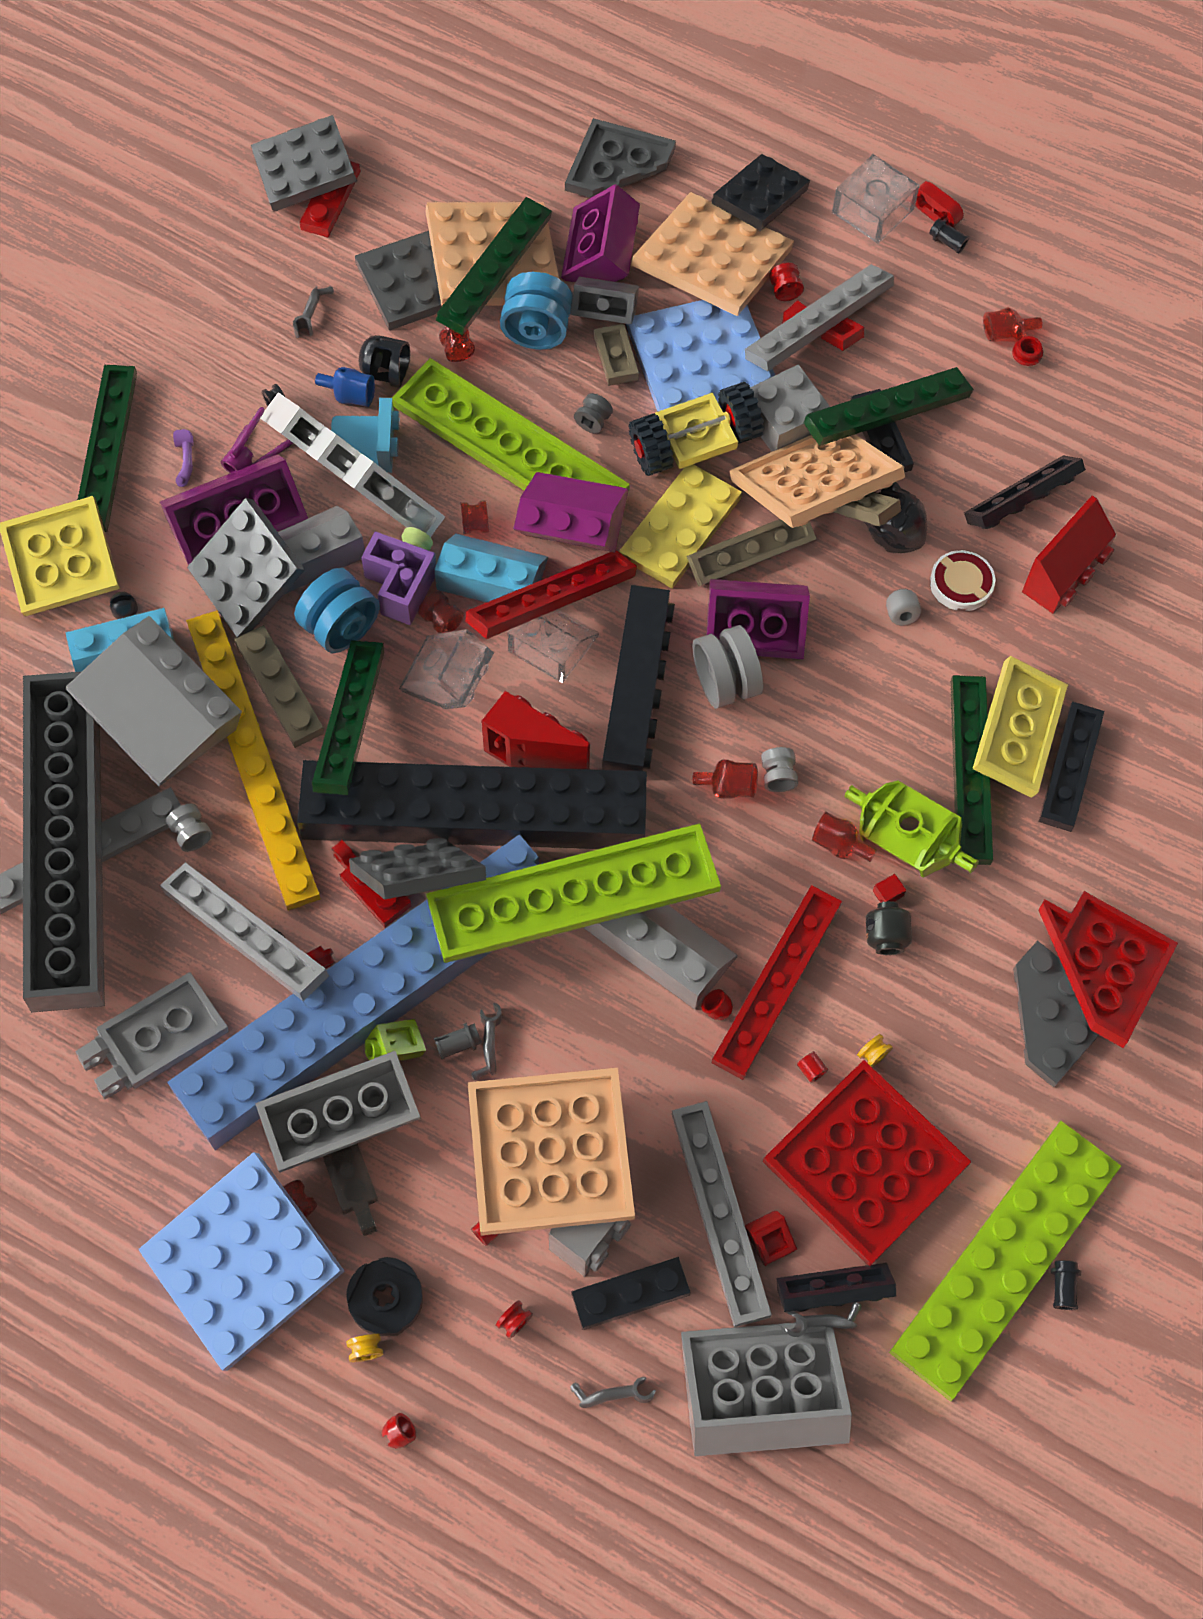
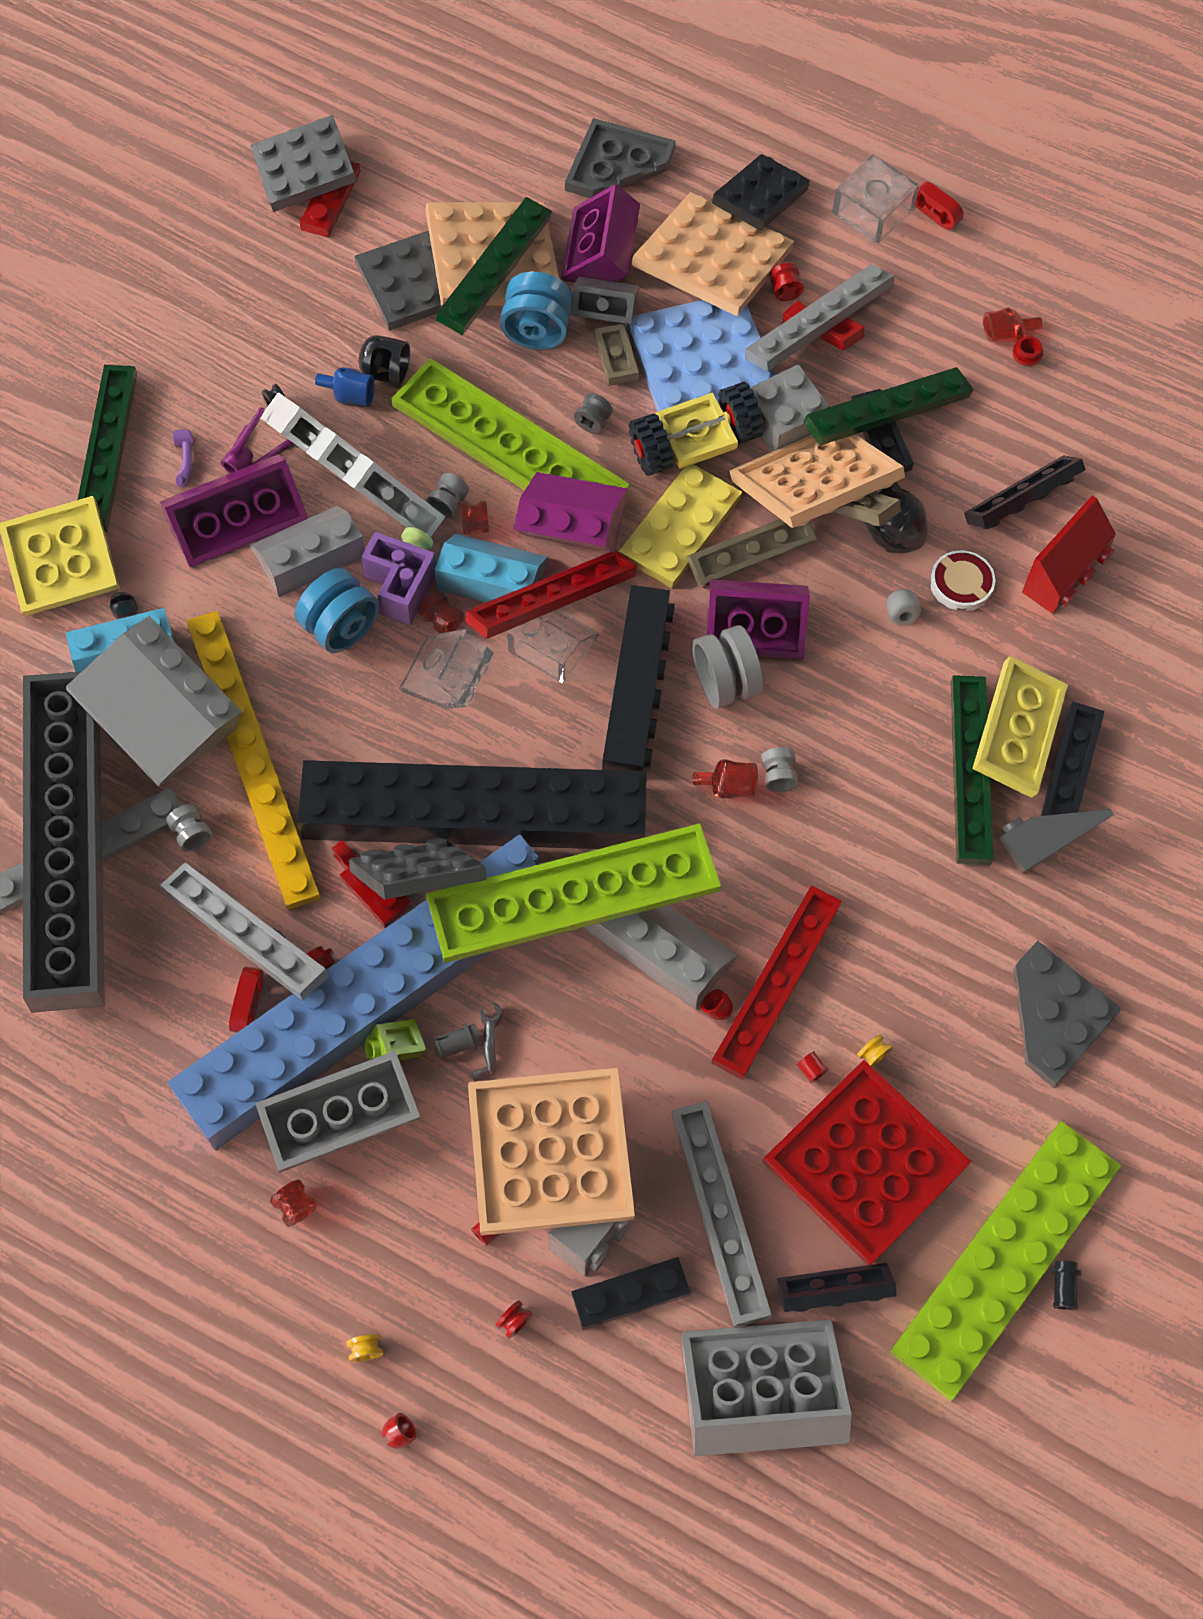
(153, 1036): light grey tile -> none
(241, 1261): light blue plate -> none
(245, 568): plate -> none
(246, 998): none -> red beam
(279, 686): dark tan plate -> none
(304, 320): flat silver piece -> none
(348, 718): dark green plate -> none
(352, 1185): clear smoke plate -> none
(372, 434): medium azure bracket -> none
(378, 1275): black plate -> none
(449, 492): none -> light grey wheel
(457, 346): clear red wheel -> none
(528, 738): red slope -> none
(611, 1394): flat silver piece -> none
(771, 1237): red slope -> none
(825, 1320): flat silver piece -> none
(841, 838): clear red piece -> none
(888, 929): pearl dark grey head -> none
(889, 889): red piece -> none
(928, 846): lime plate -> none
(948, 235): black pin -> none
(1044, 835): none -> dark grey slope
(1108, 962): red wing -> none

